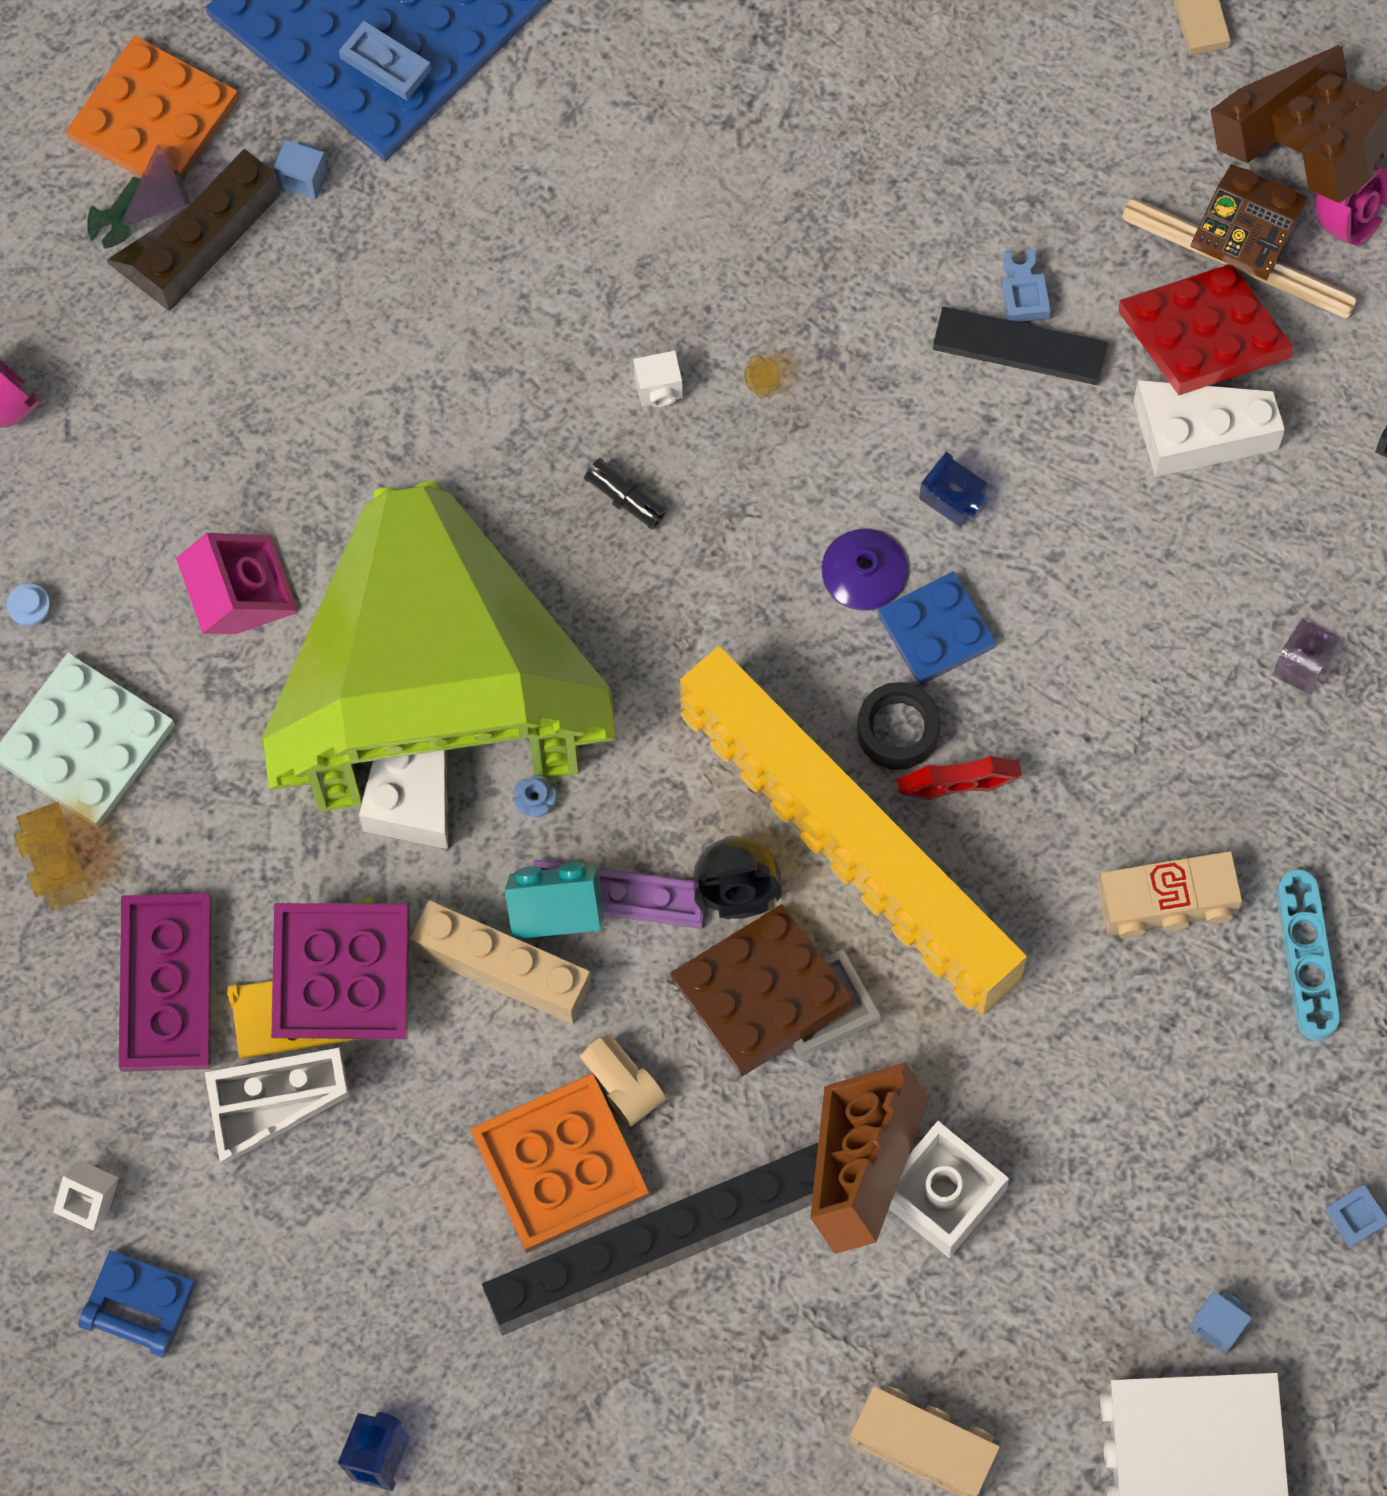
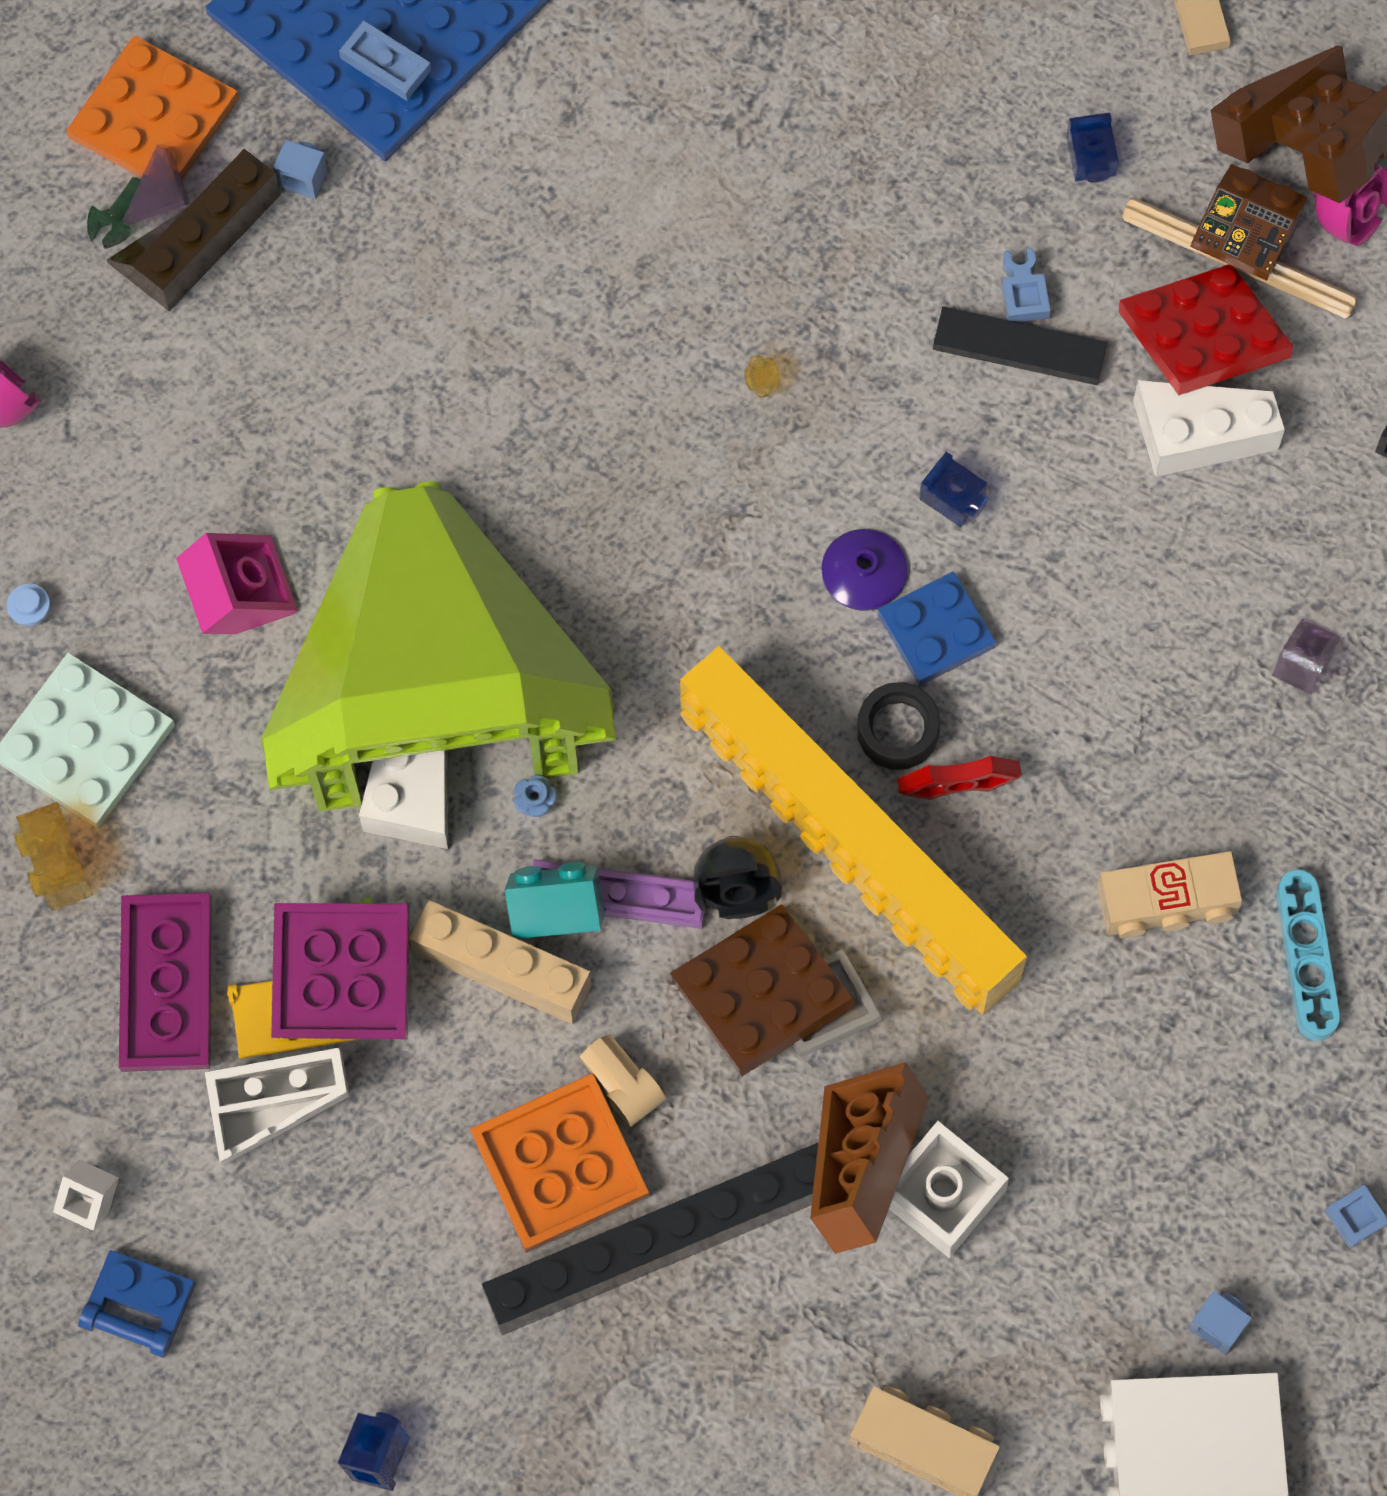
(625, 493): black pin -> none
(658, 379): white plate -> none
(1082, 138): none -> clear blue brick

